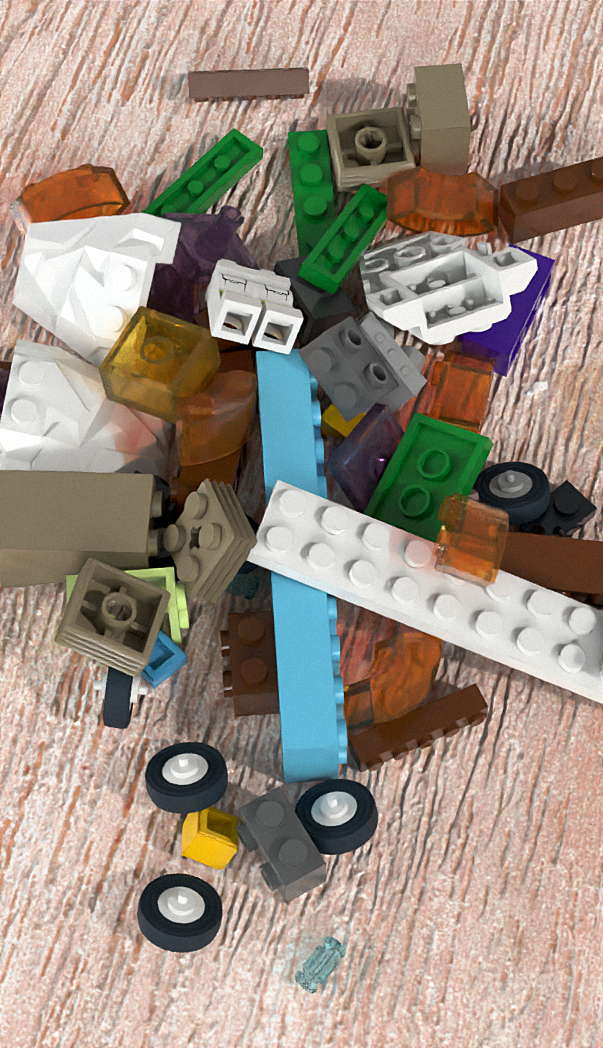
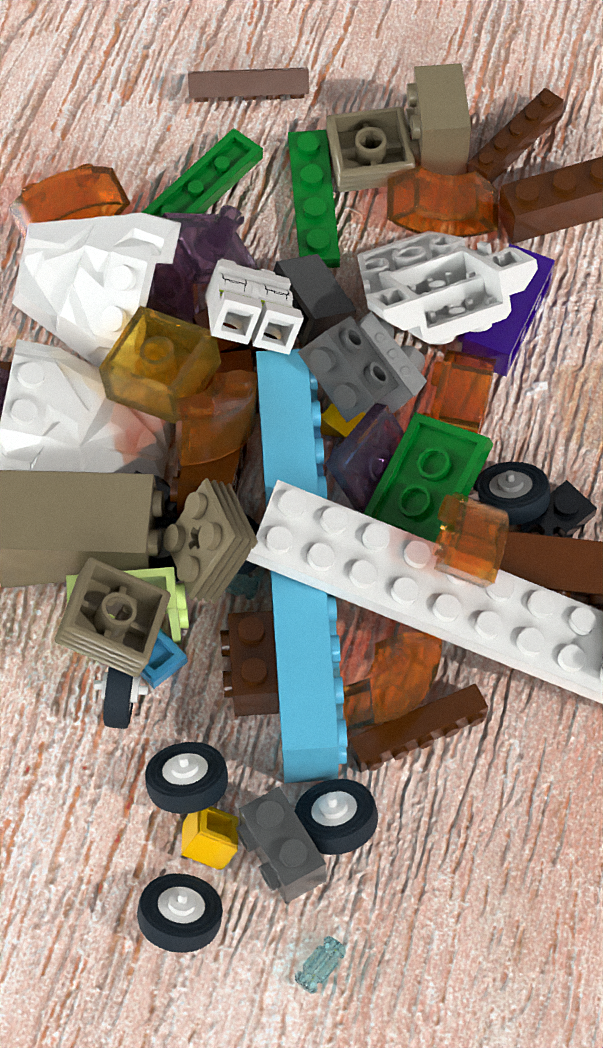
(346, 240): green plate -> none
(517, 136): none -> reddish brown piece

